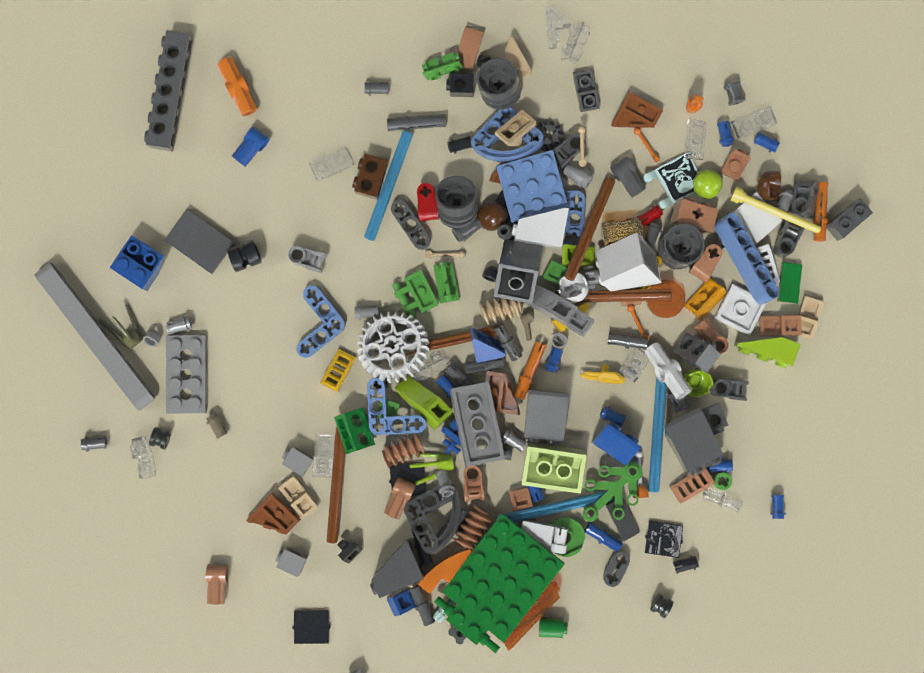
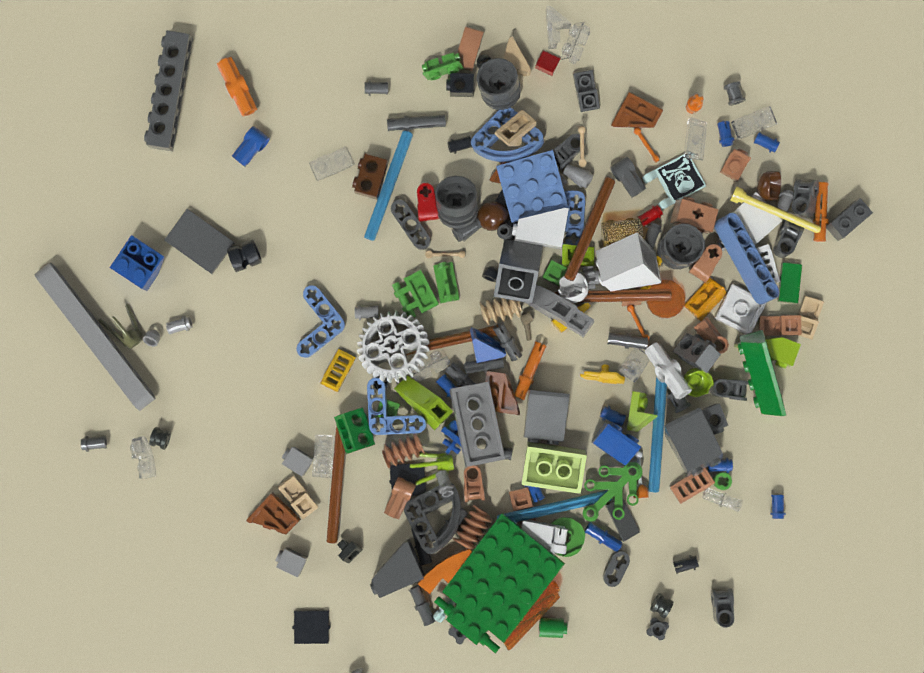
(196, 364): light grey plate -> none
(216, 425): dark tan pin -> none
(217, 578): nougat piece -> none
(308, 259): light grey piece -> none
(401, 602): blue slope -> none
(513, 440): light grey pin -> none
(547, 63): none -> red slope
(554, 360): blue pin -> none
(555, 342): light grey hinge -> none
(557, 137): dark grey gear -> none
(637, 417): none -> lime slope
(663, 539): piece -> none
(663, 626): none -> dark grey plate
(707, 183): lime hair -> none
(723, 605): none -> dark grey piece
(762, 374): none -> green slope

